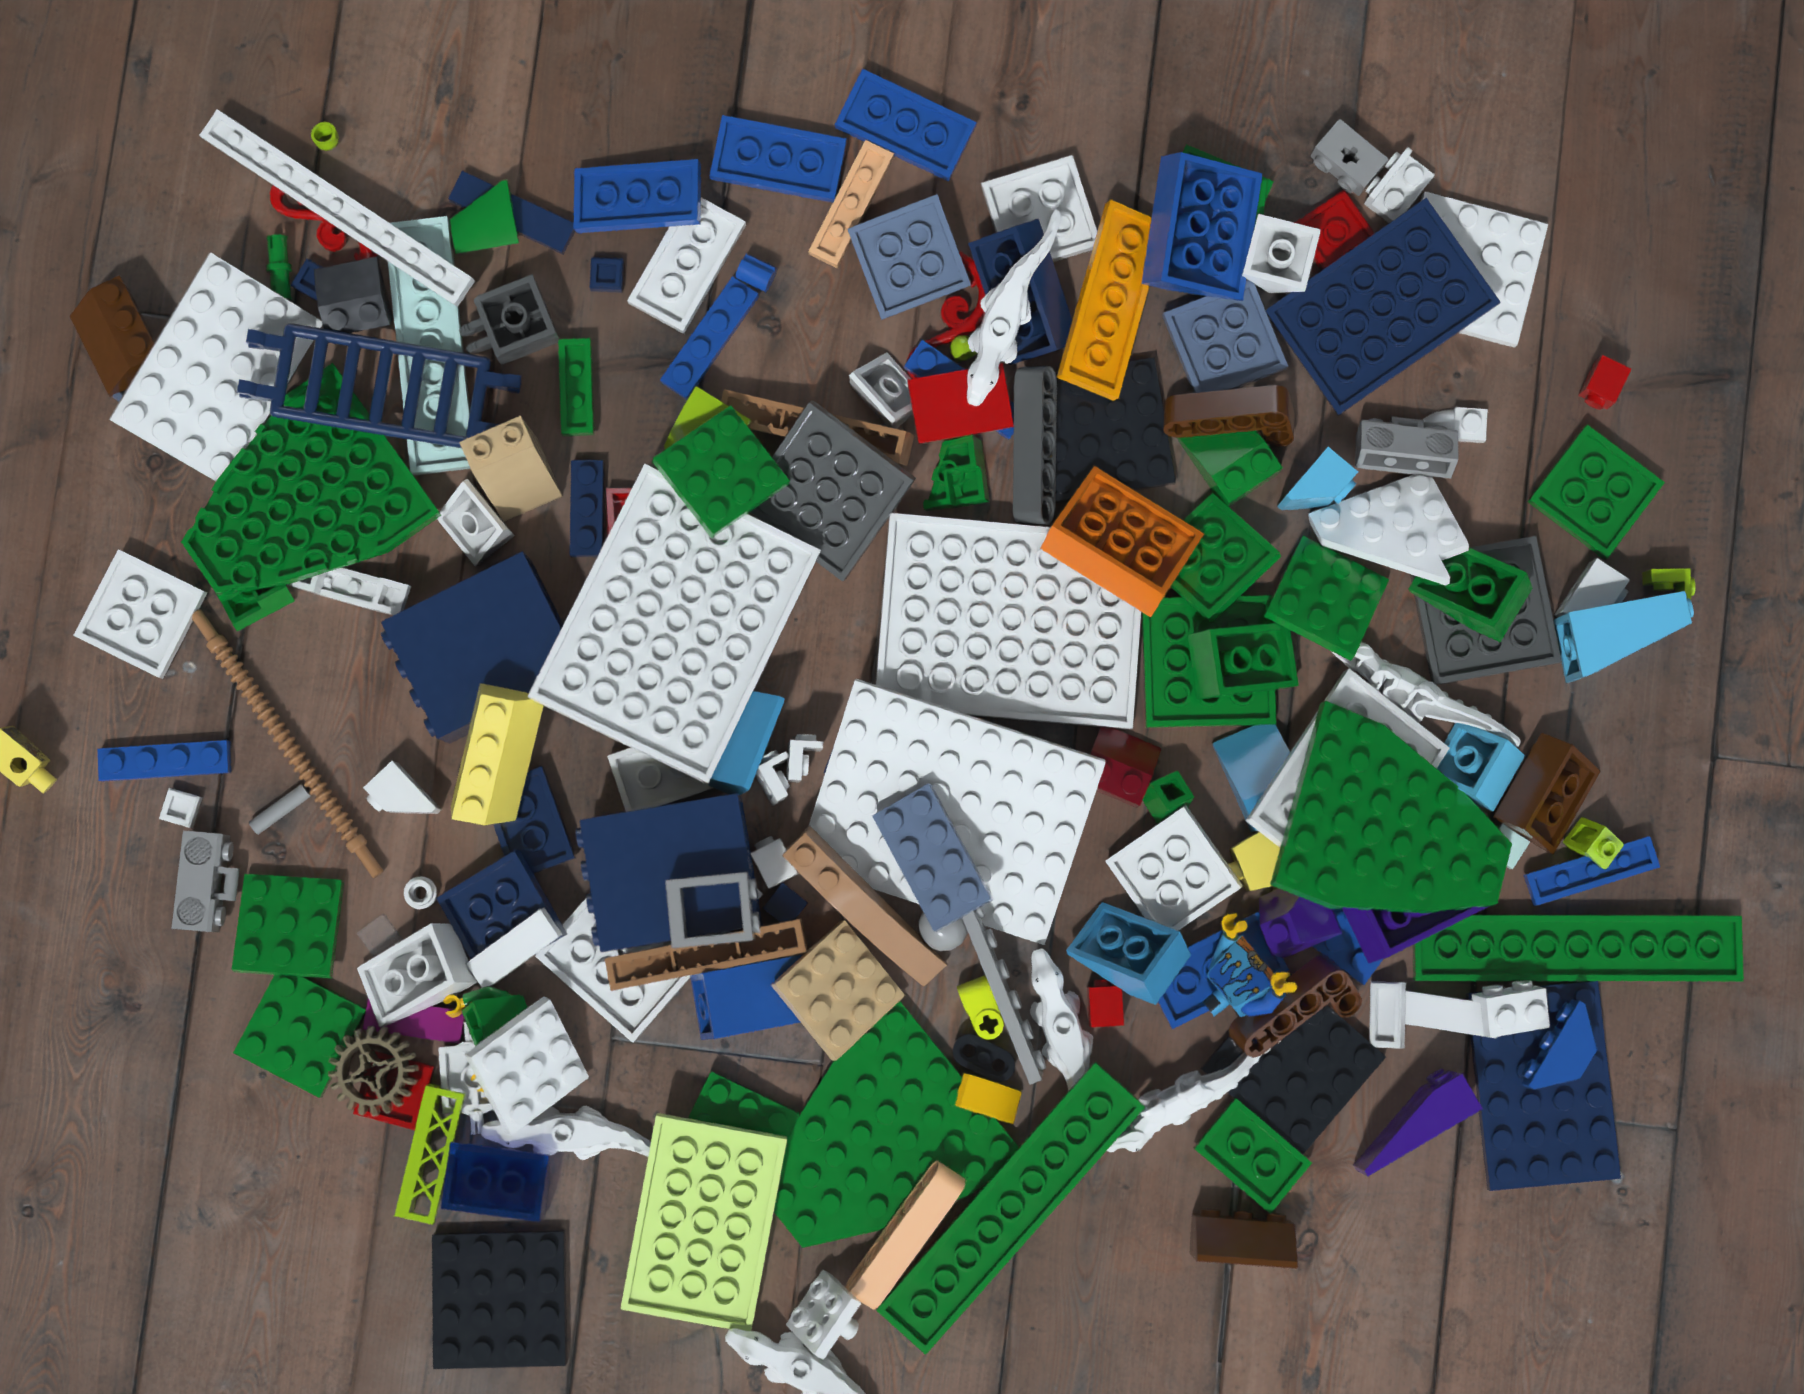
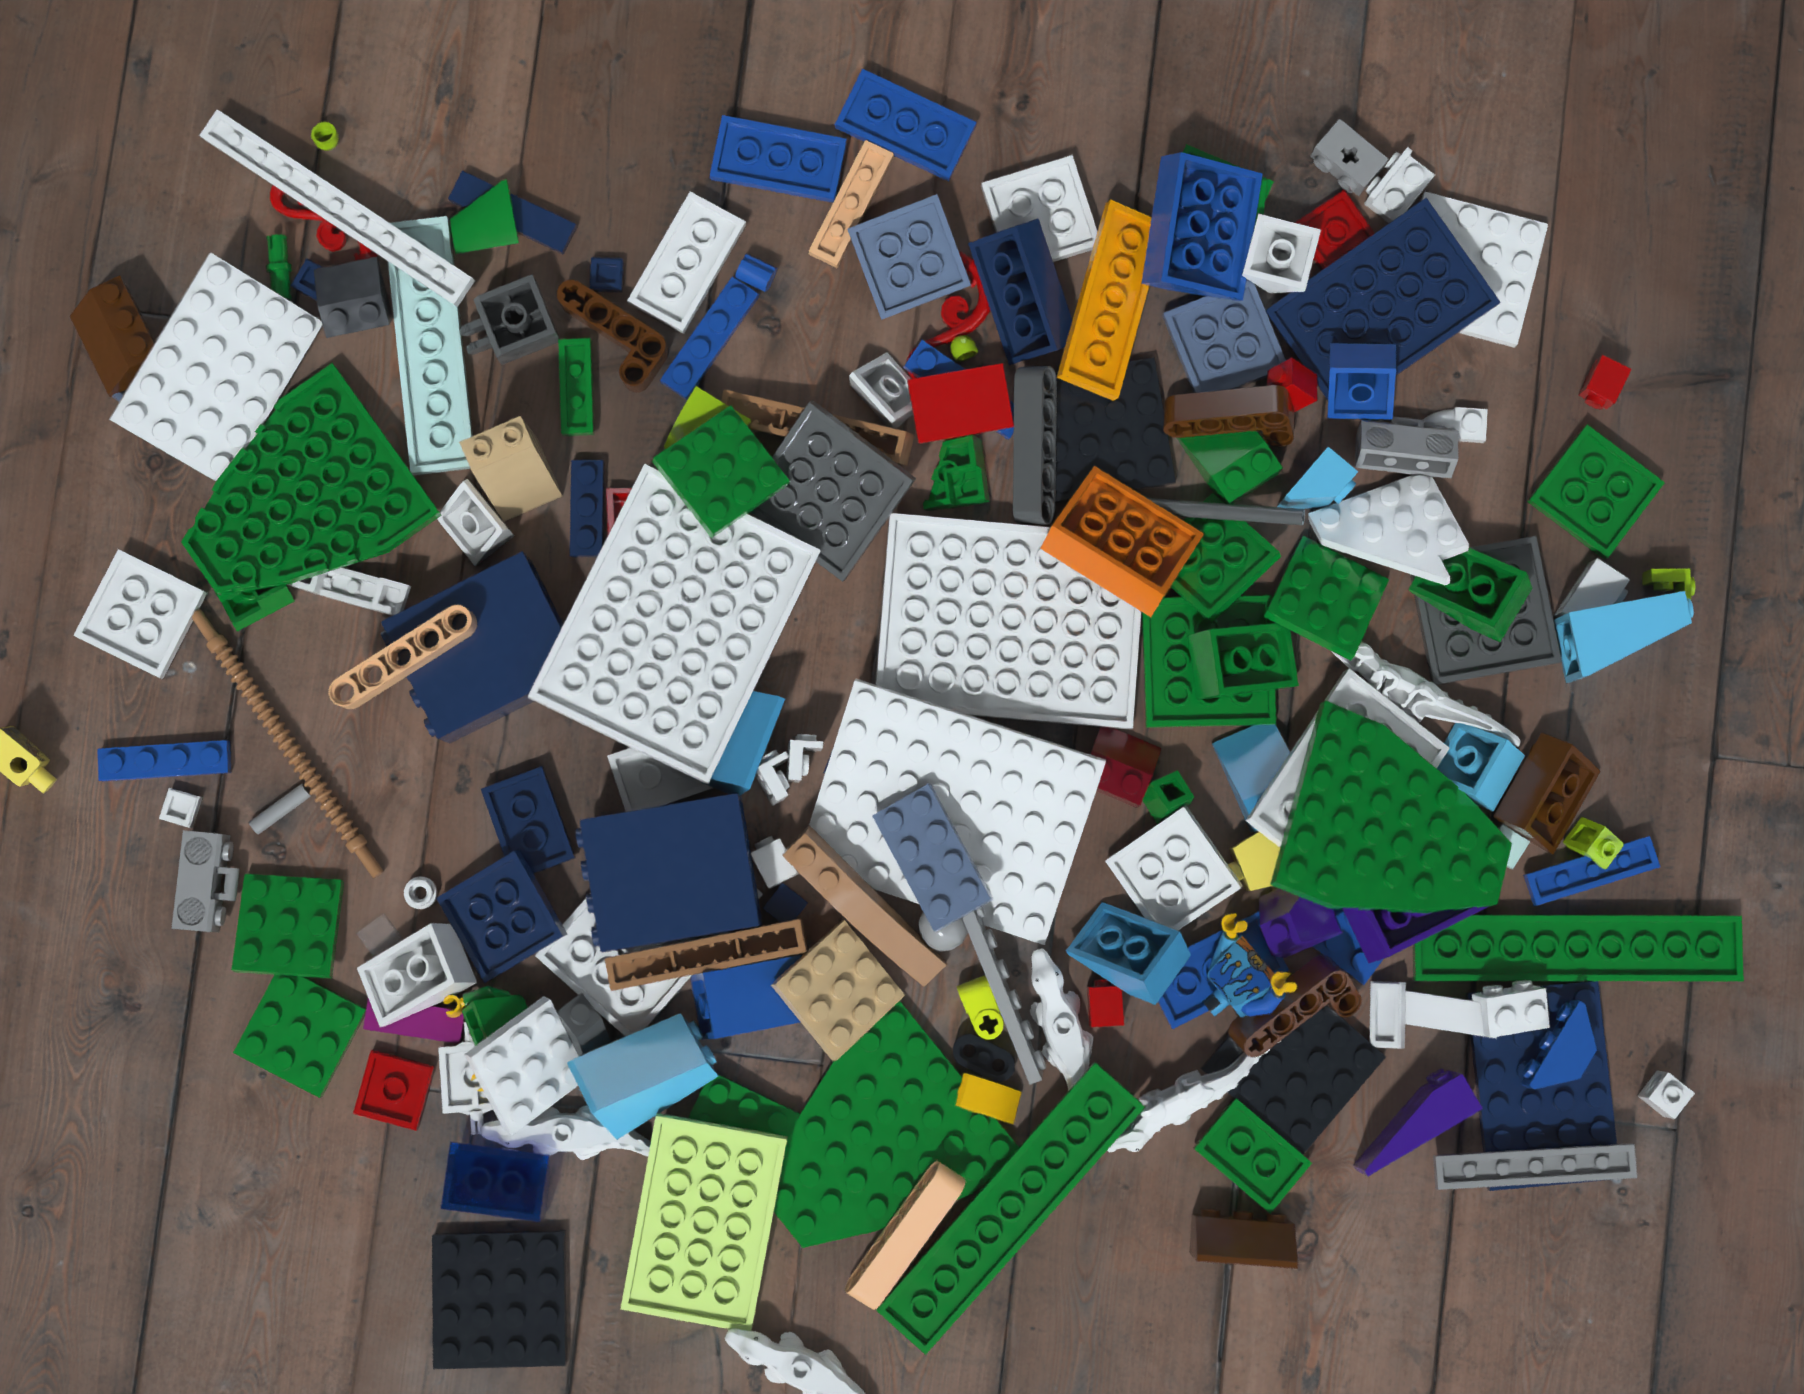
(309, 414): dark blue bar -> none
(367, 1056): dark tan gear -> none
(387, 661): none -> light nougat beam
(398, 792): white slope -> none
(419, 1150): lime fence -> none
(496, 756): light yellow slope -> none
(514, 948): white tile -> none
(583, 1025): none -> dark grey slope
(609, 328): none -> reddish brown beam
(637, 196): blue plate -> none
(643, 1073): none -> medium azure slope
(677, 917): light grey window -> none
(824, 1315): white plate -> none
(1005, 310): white animal -> none
(1232, 511): none -> dark grey piece
(1297, 380): none -> red brick
(1361, 381): none -> blue slope
(1534, 1166): none -> light grey plate
(1666, 1094): none -> white brick

